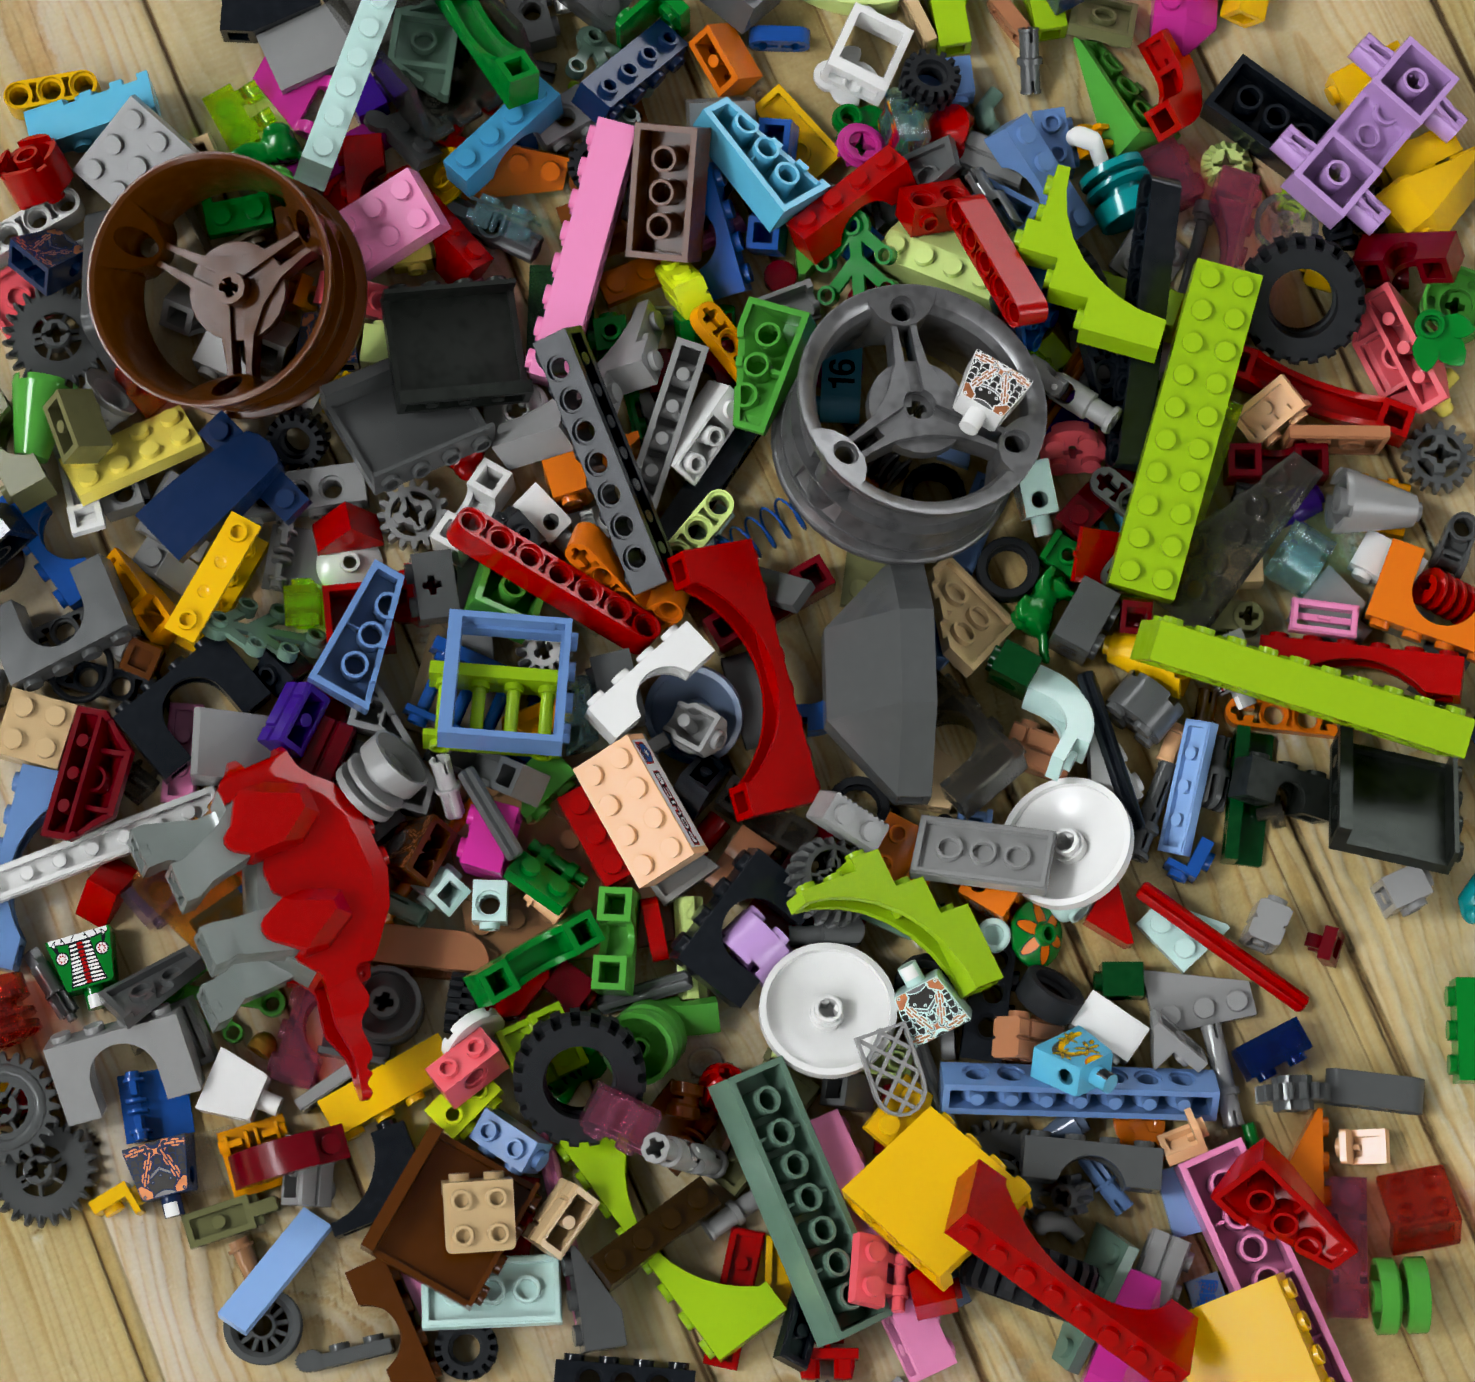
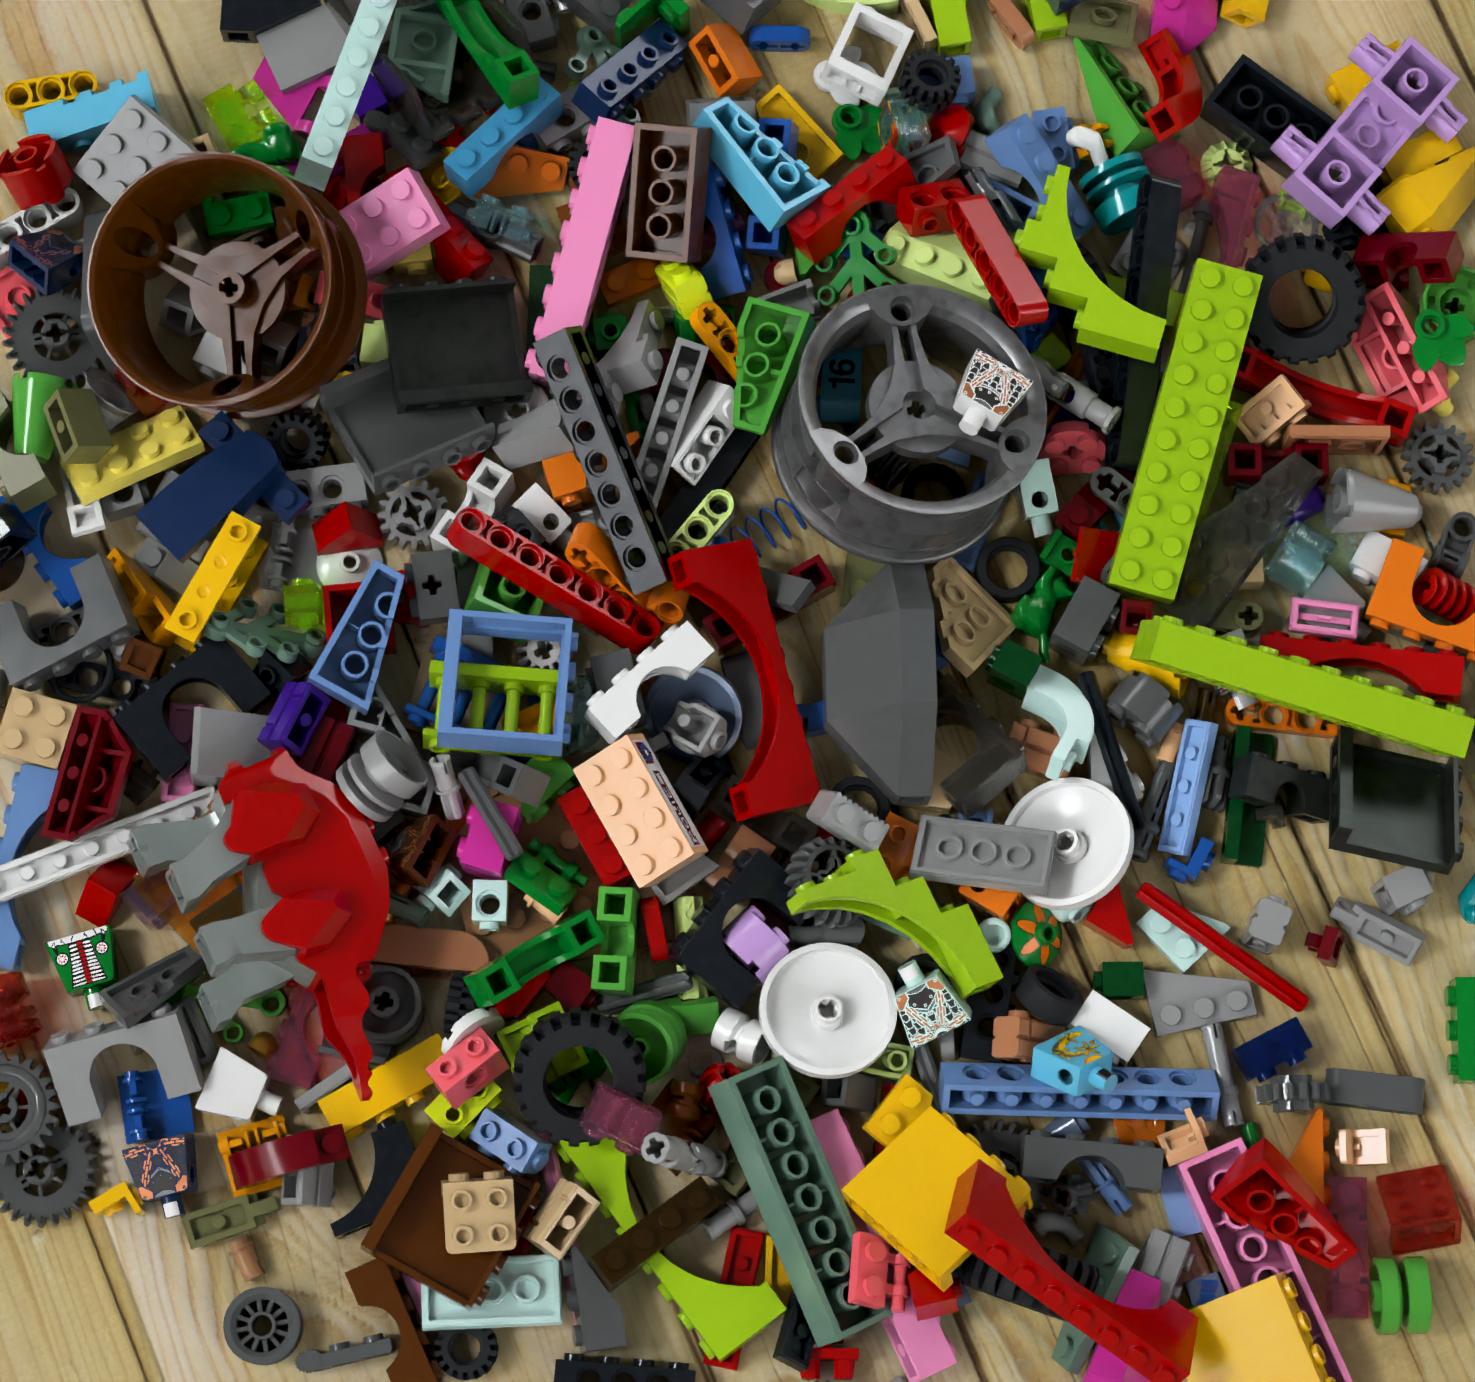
(51, 985): dark grey piece -> none
(274, 1271): light blue tile -> none
(738, 1034): none -> white wheel
(786, 272): none -> tan hinge
(849, 137): dark pink gear -> none
(896, 1079): light grey window -> none
(1029, 60): dark grey pin -> none
(1170, 1040): light grey slope -> none
(1378, 930): none -> light grey hinge

